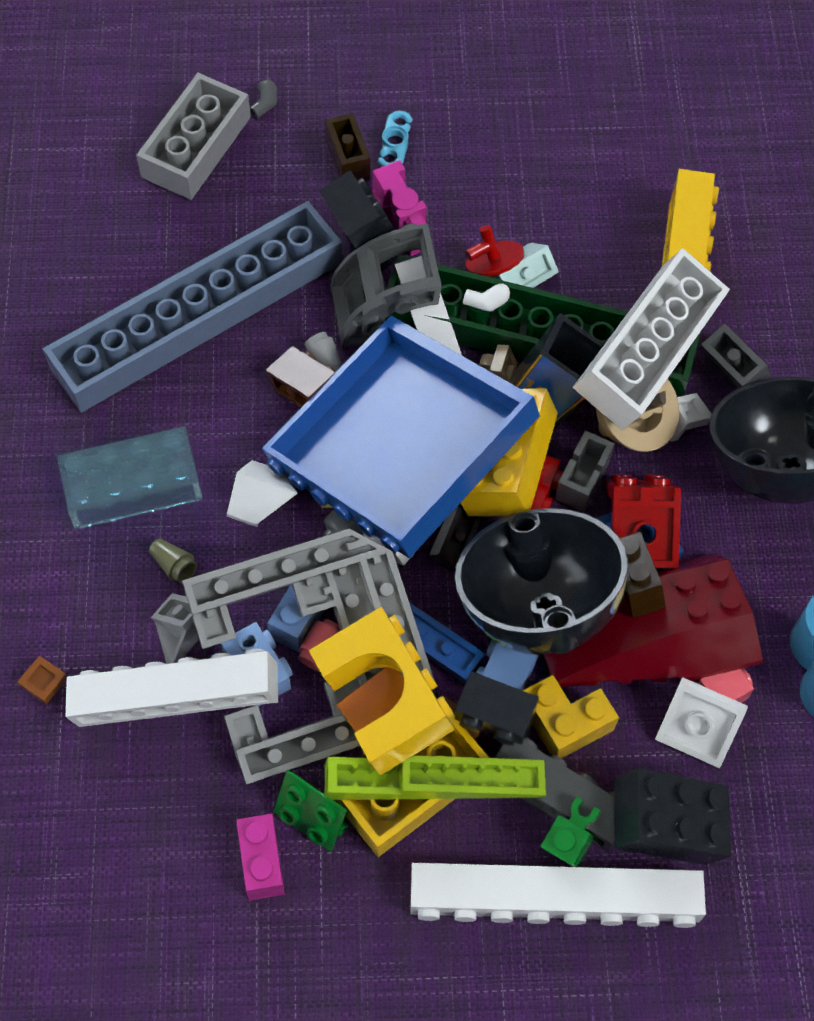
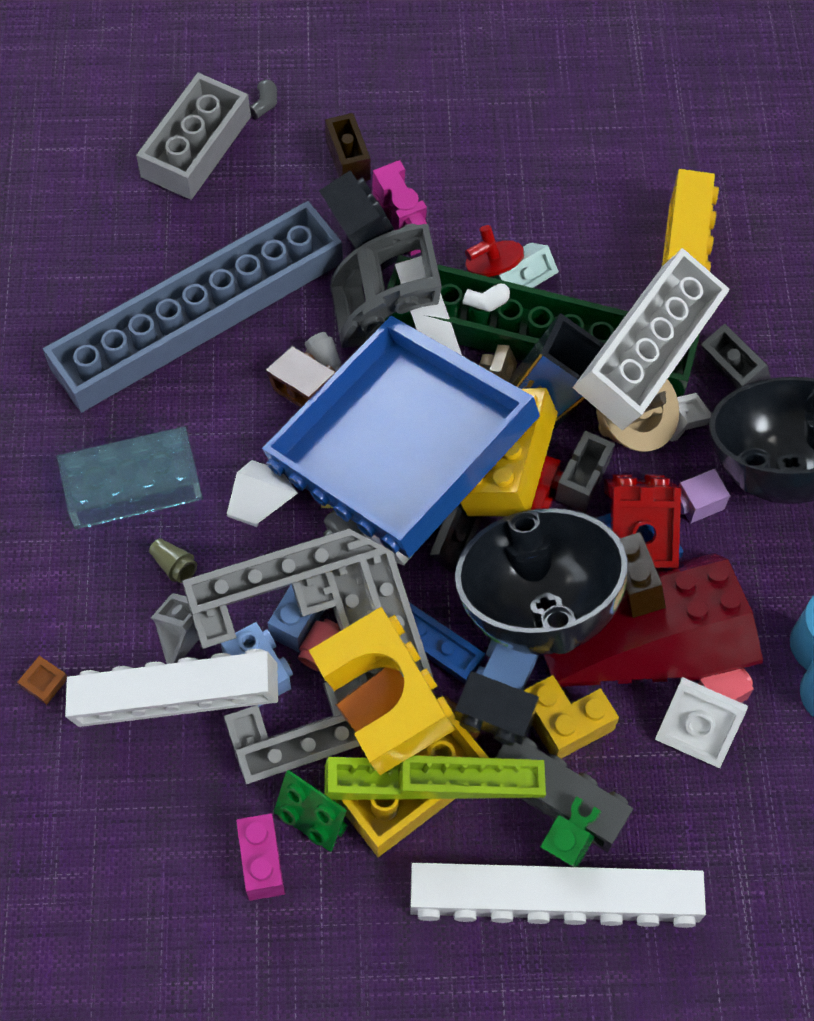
(393, 129): medium azure piece -> none
(671, 816): black brick -> none
(703, 496): none -> lavender brick

